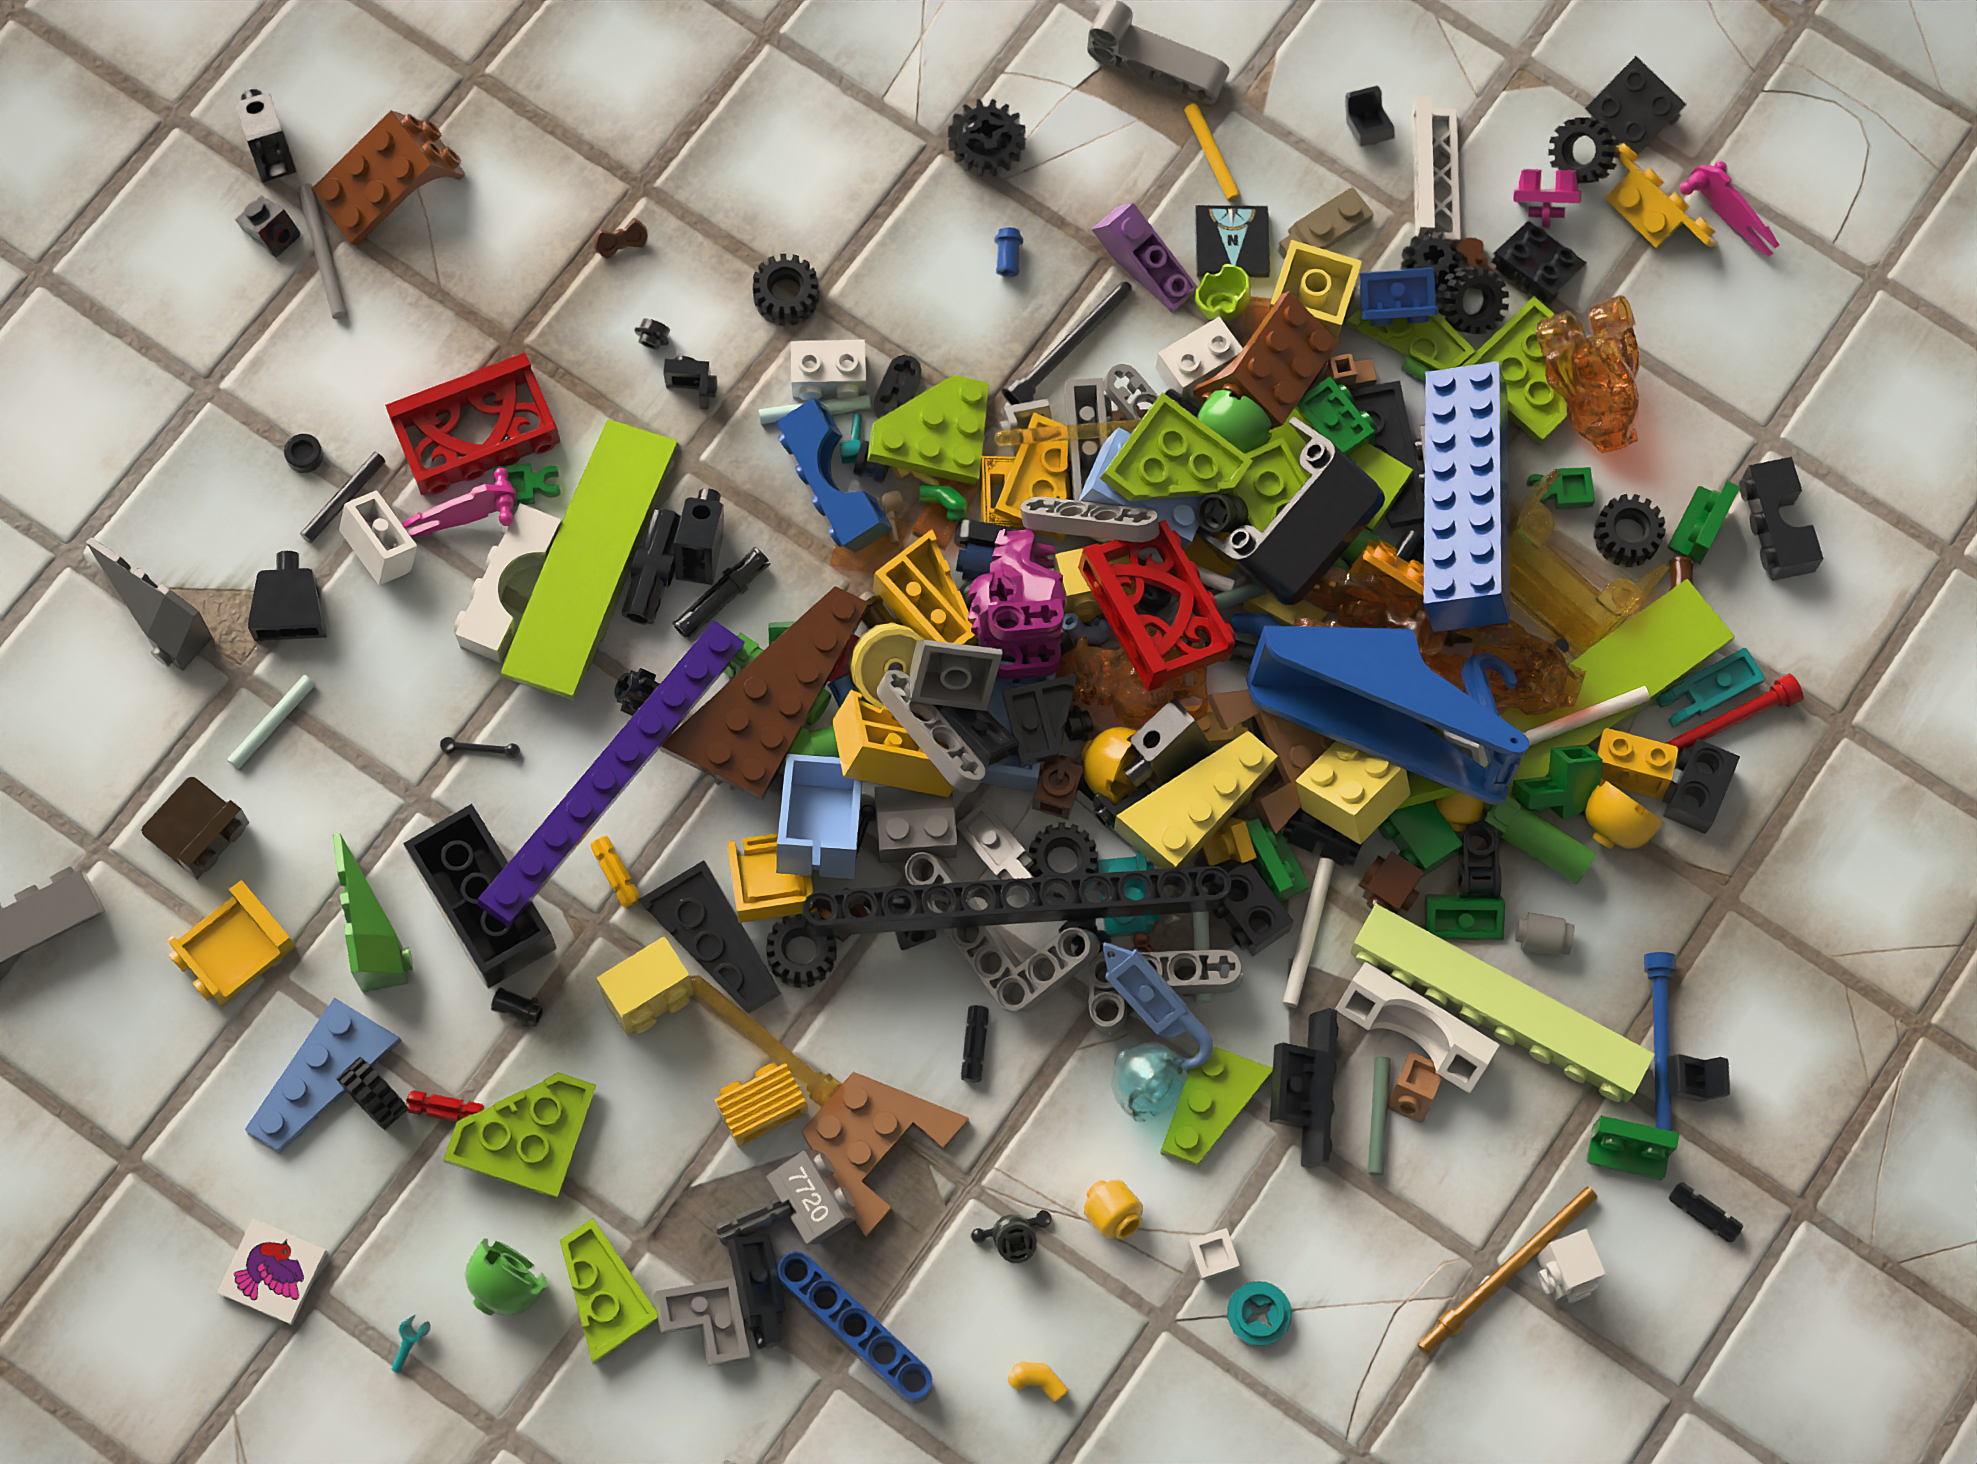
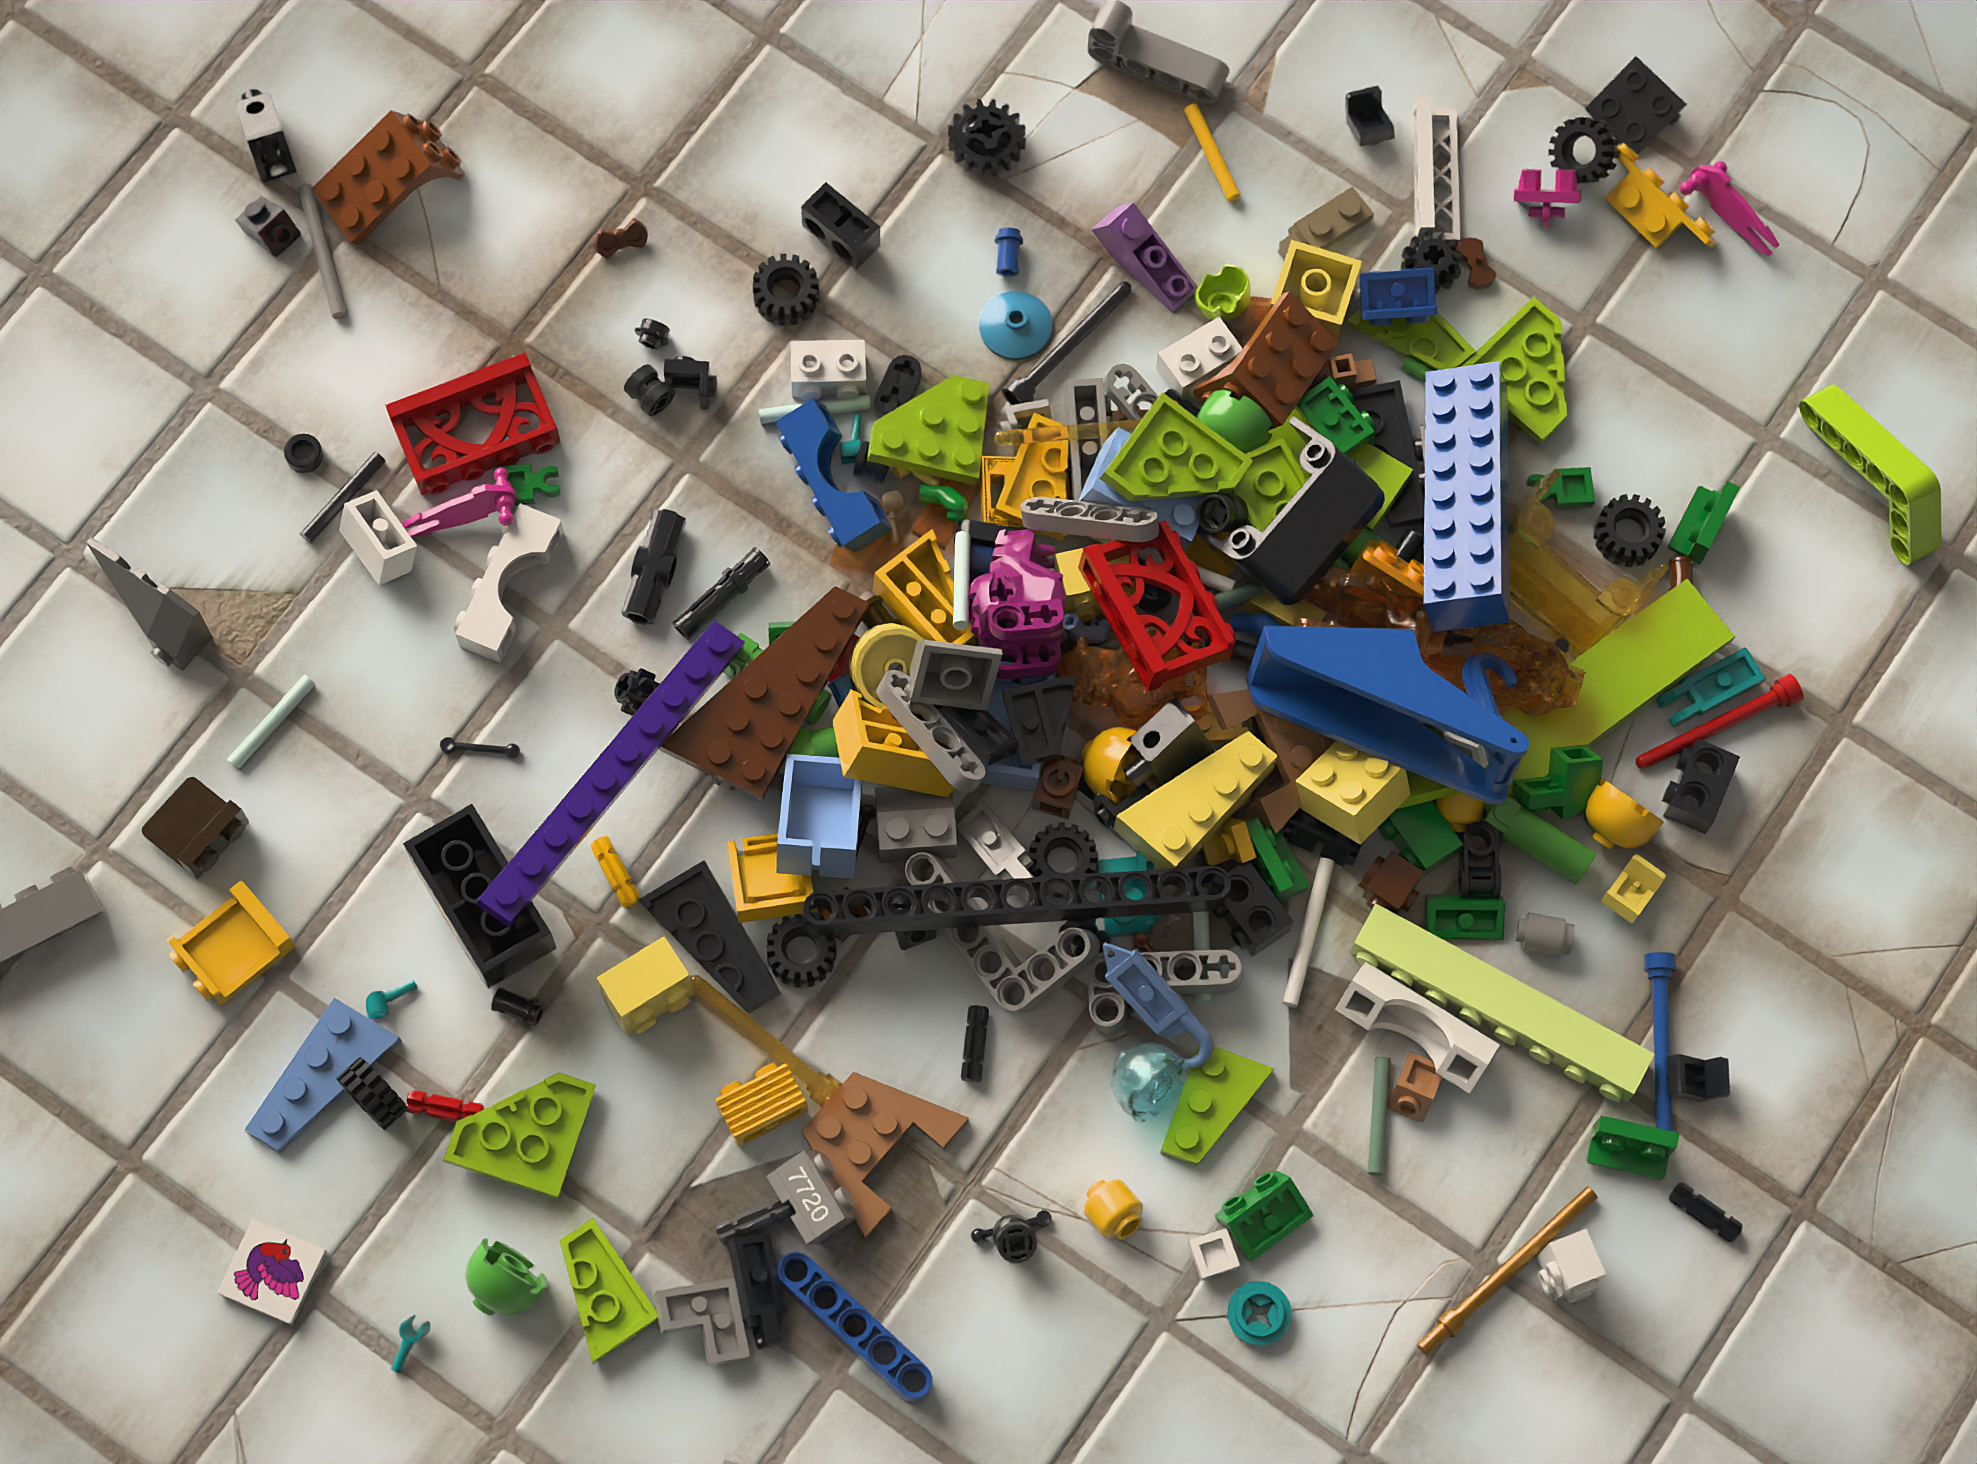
(286, 602): black torso -> none
(372, 945): bright green wedge -> none
(377, 1001): none -> teal hand
(589, 560): lime slope -> none
(649, 390): none -> pearl dark grey wheel
(699, 537): black torso -> none
(840, 226): none -> black brick
(961, 580): none -> light aqua bar
(1012, 339): none -> dark azure dish
(1037, 1375): yellow arm -> none
(1078, 724): black plate -> none
(1232, 237): black tile -> none
(1264, 1214): none -> green bracket
(1305, 1087): black bracket -> none
(1491, 305): black tyre -> none
(1539, 260): black hinge -> none
(1587, 715): white bar -> none
(1595, 371): clear orange animal -> none
(1633, 888): none -> light yellow bracket
(1636, 763): yellow bracket -> none
(1785, 548): black arch -> none
(1886, 464): none -> lime beam

